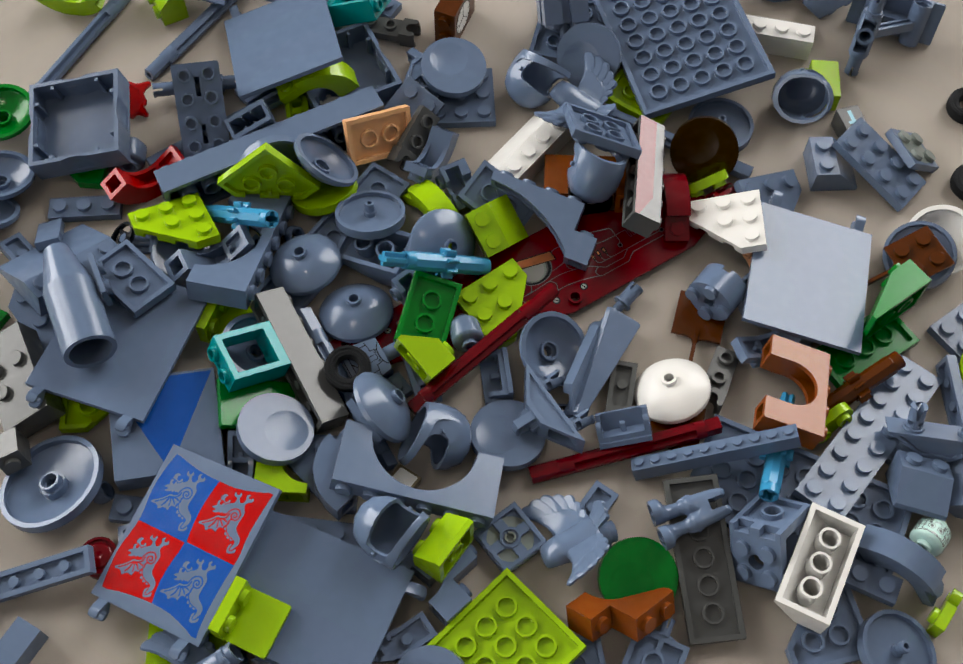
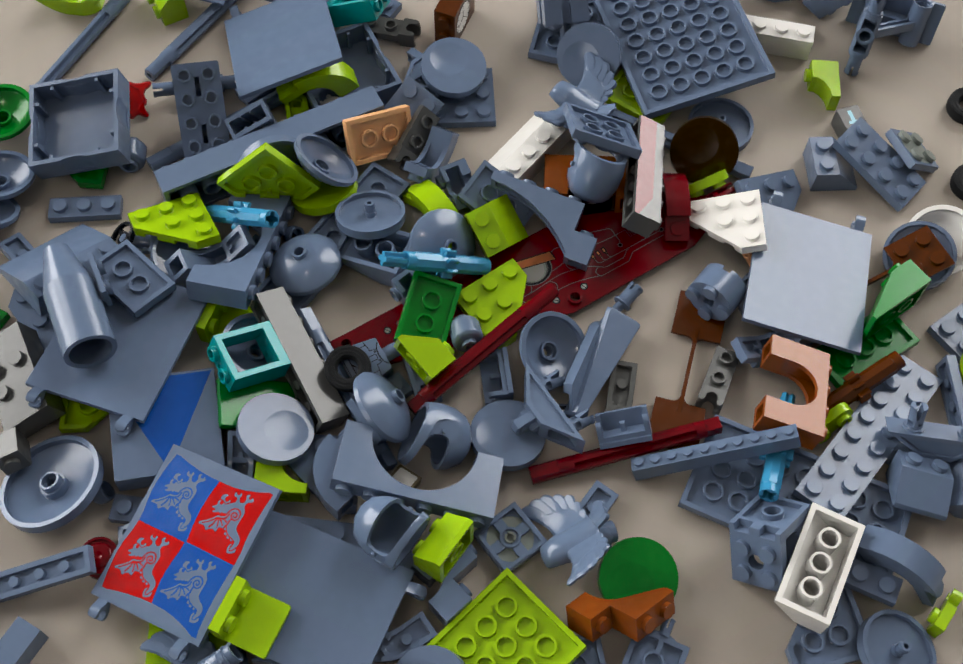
(49, 233): sand blue tile -> none
(138, 186): red arch -> none
(356, 313): sand blue dish -> none
(531, 79): sand blue piece -> none
(673, 400): white dish -> none
(698, 514): sand blue piece -> none
(706, 571): dark grey plate -> none
(802, 95): sand blue piece -> none
(931, 535): light aqua head -> none

